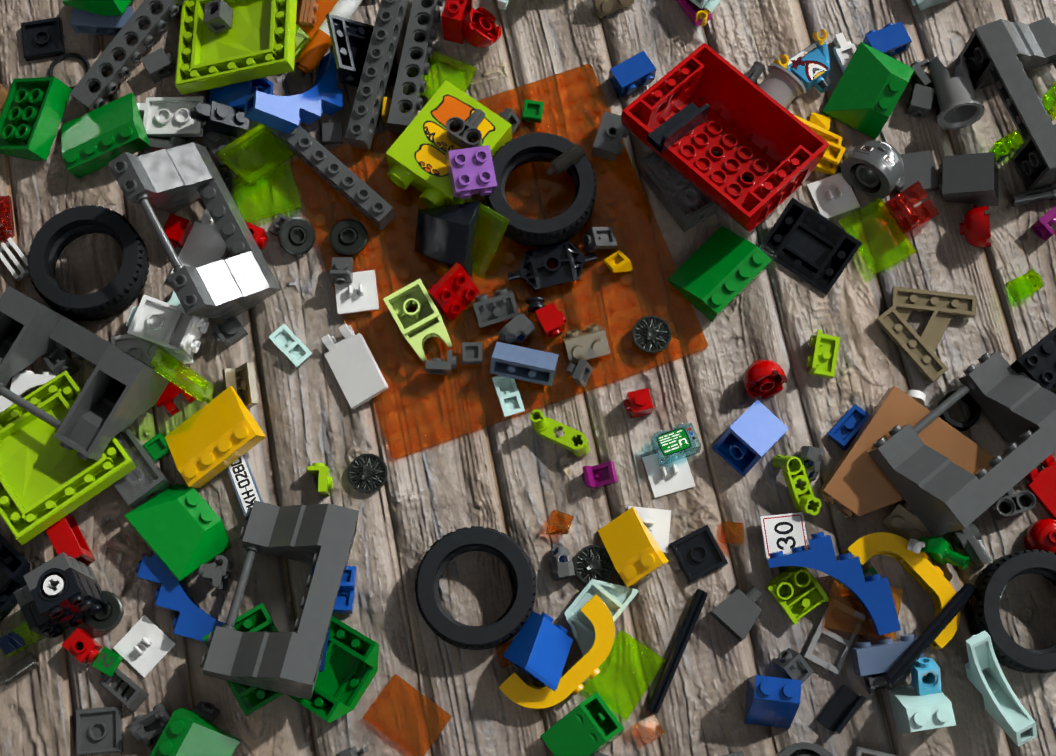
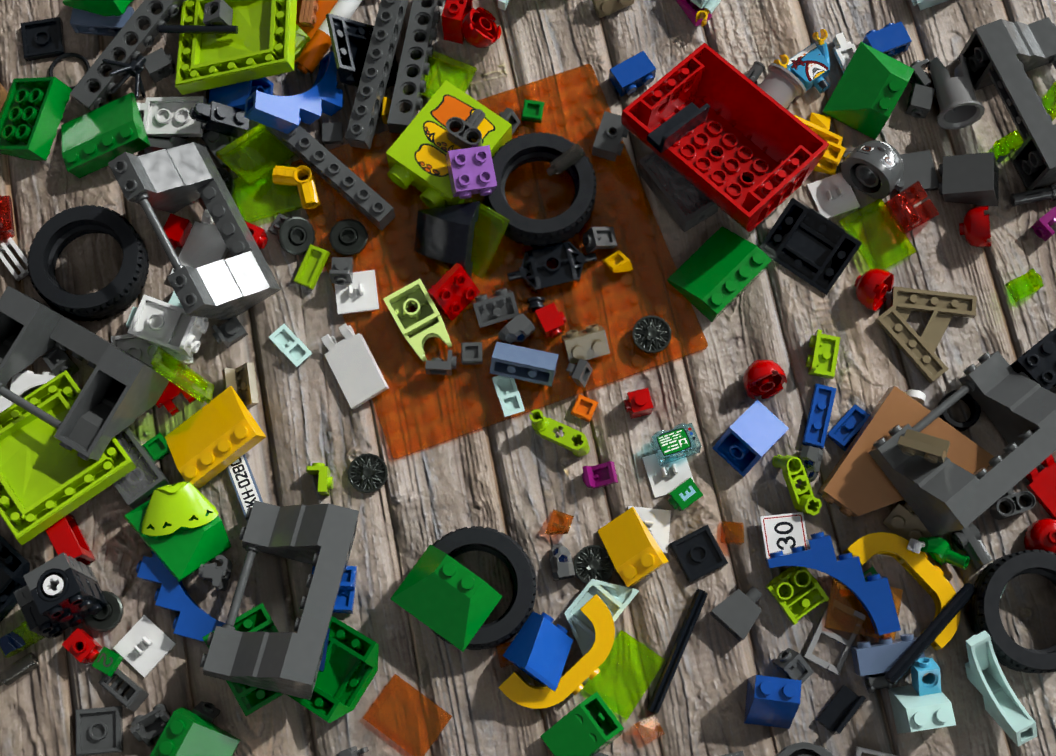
(133, 69): none -> black plant
(176, 506): none -> lime piece
(199, 29): none -> black bar
(292, 177): none -> yellow piece
(311, 266): none -> lime tile
(446, 597): none -> green slope
(584, 408): none -> orange tile
(684, 495): none -> green brick
(819, 416): none -> blue tile
(872, 288): none -> red cylinder
(924, 445): none -> dark tan bracket

